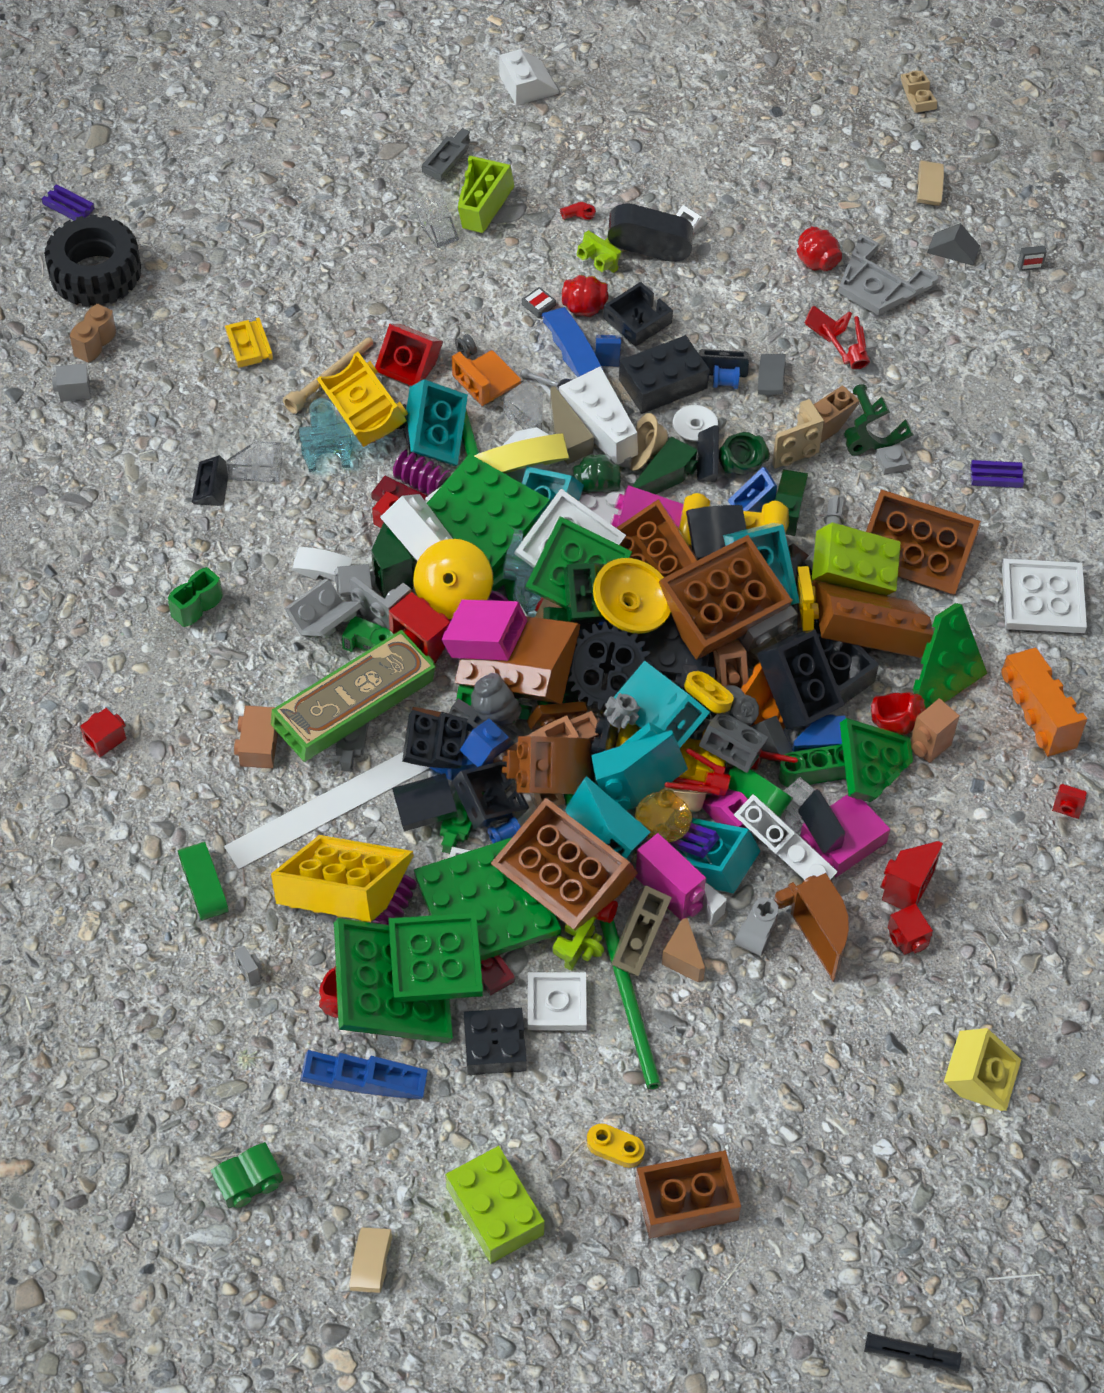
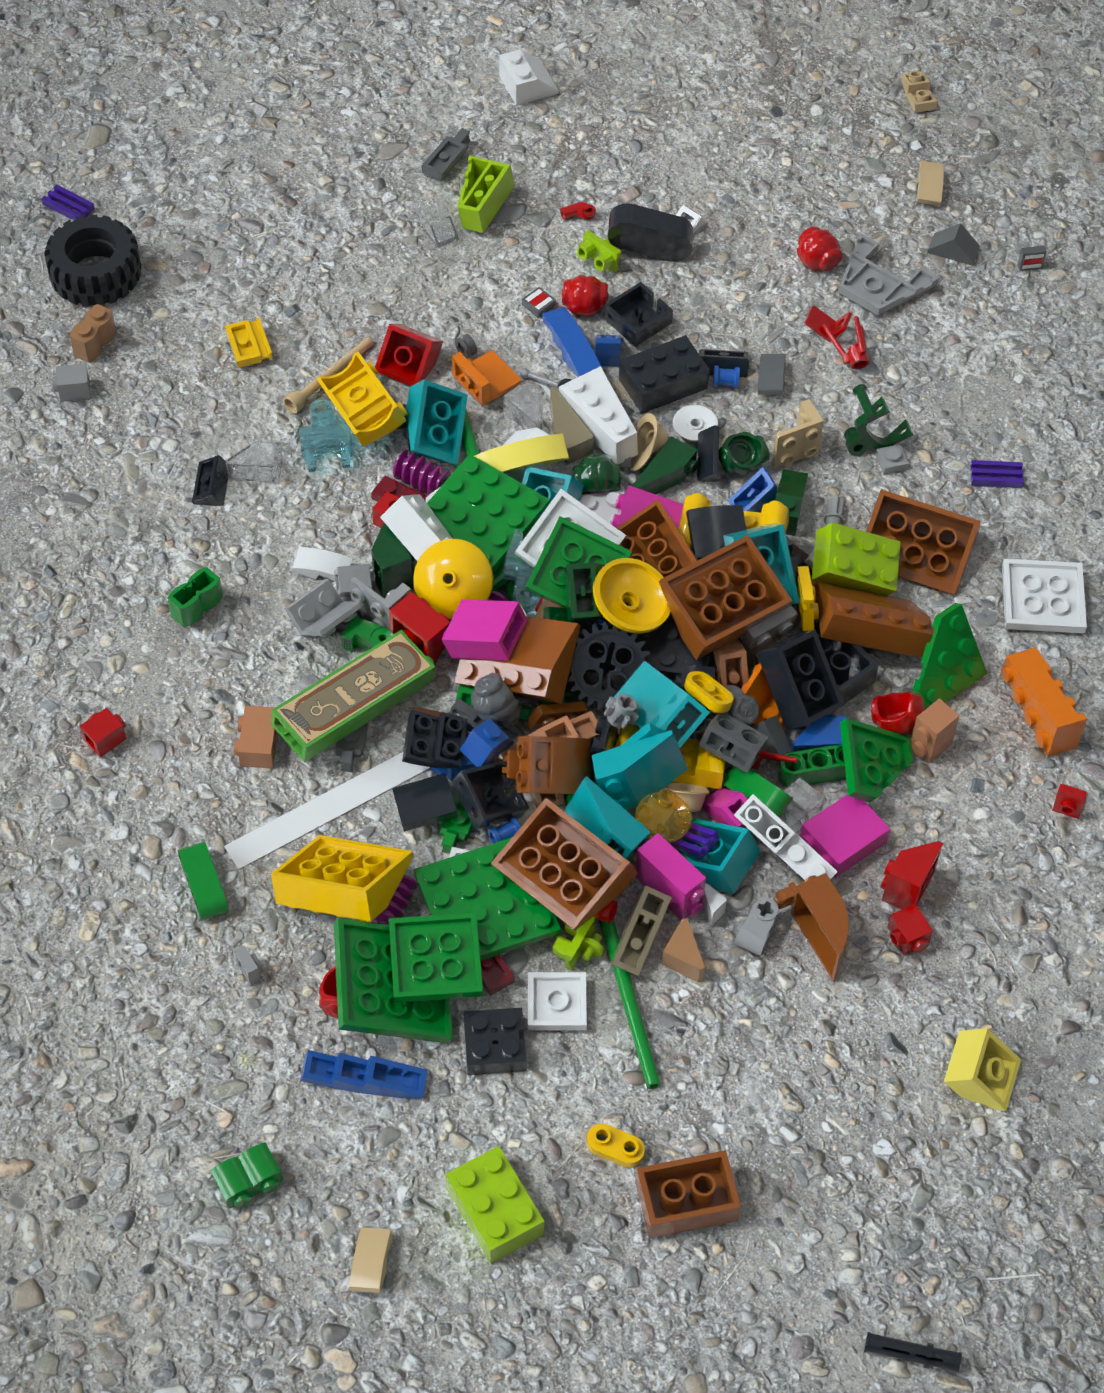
(714, 782): red plant -> none
(822, 822): black slope -> none
(835, 410): medium nougat slope -> none

